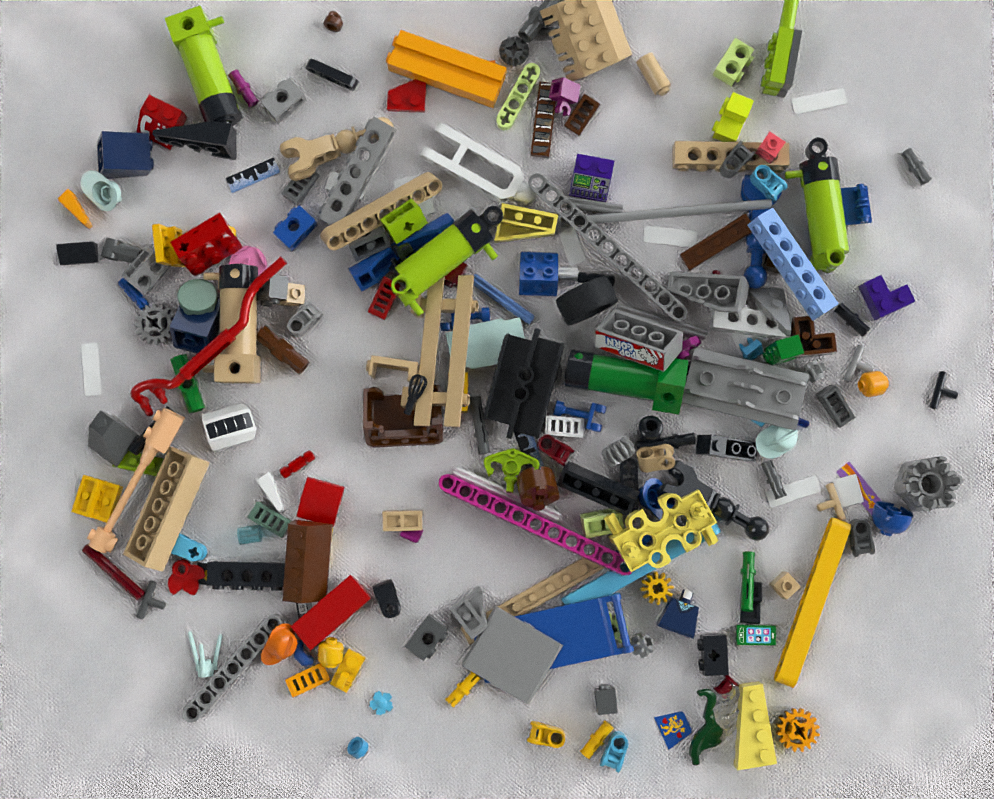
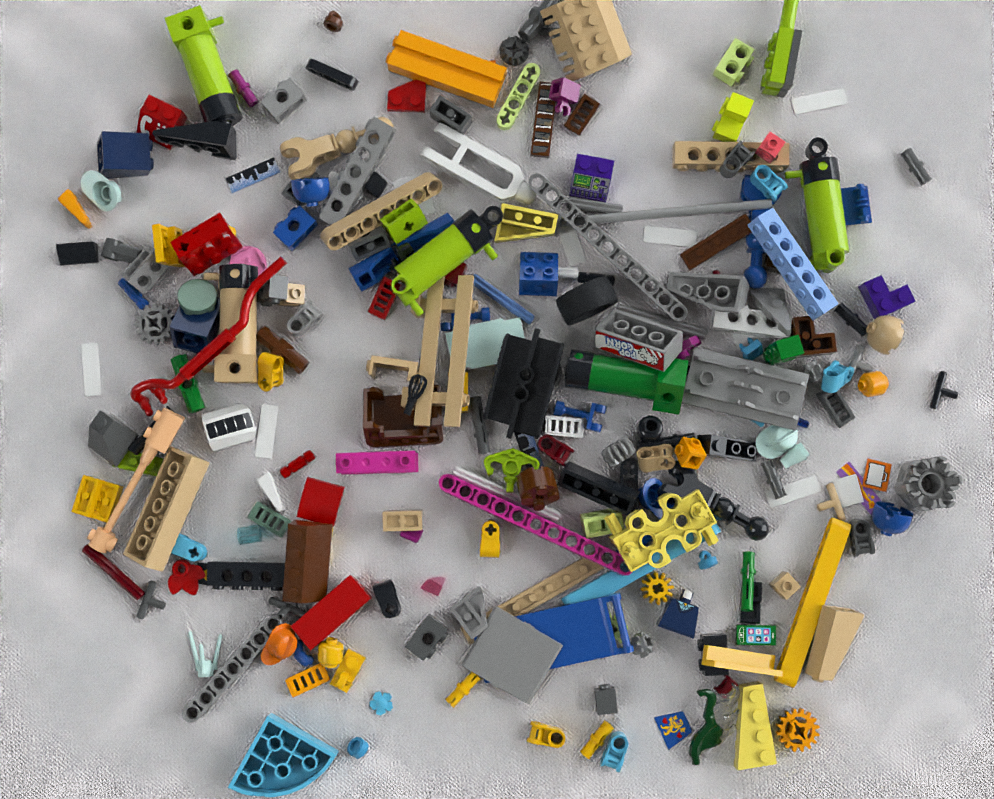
(266, 431): none -> white sticker
(270, 368): none -> yellow piece
(281, 760): none -> medium azure brick
(285, 608): none -> dark grey piece
(311, 190): none -> blue cylinder
(375, 185): none -> black slope
(377, 462): none -> dark pink fence
(434, 585): none -> clear pink tile
(450, 115): none -> dark grey brick
(490, 542): none -> yellow piece
(654, 74): tan brick -> none
(690, 453): none -> light orange brick
(706, 563): none -> dark azure tile
(739, 660): none -> yellow fence
(795, 455): none -> light aqua cone
(831, 641): none -> tan slope
(835, 377): none -> medium azure piece
(876, 475): none -> sticker
(885, 333): none -> tan cylinder

